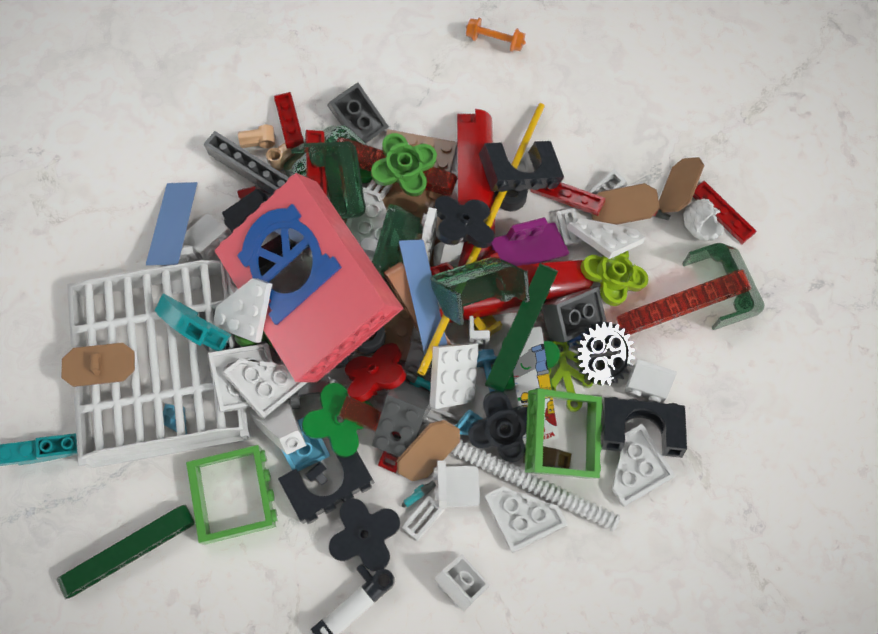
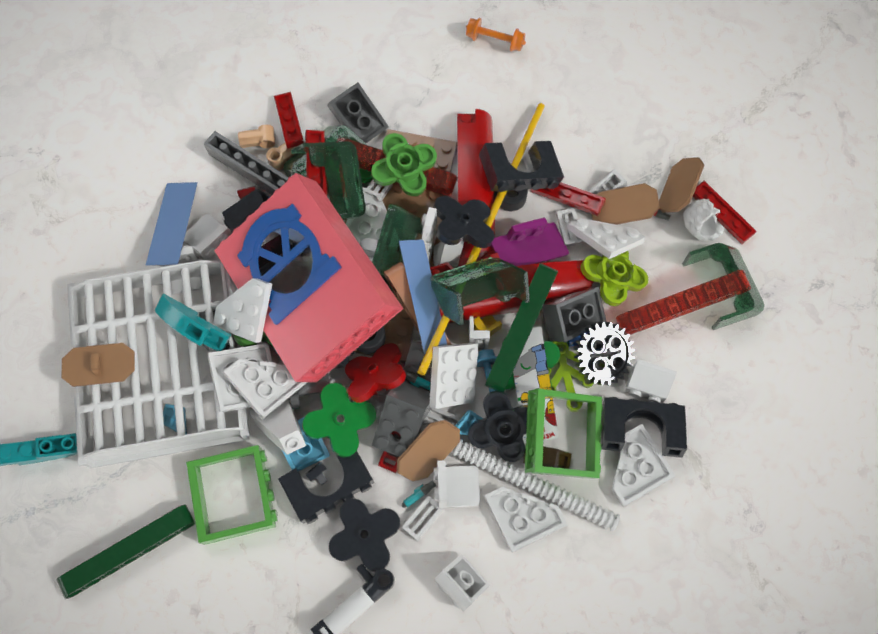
(360, 413): clear red slope -> none

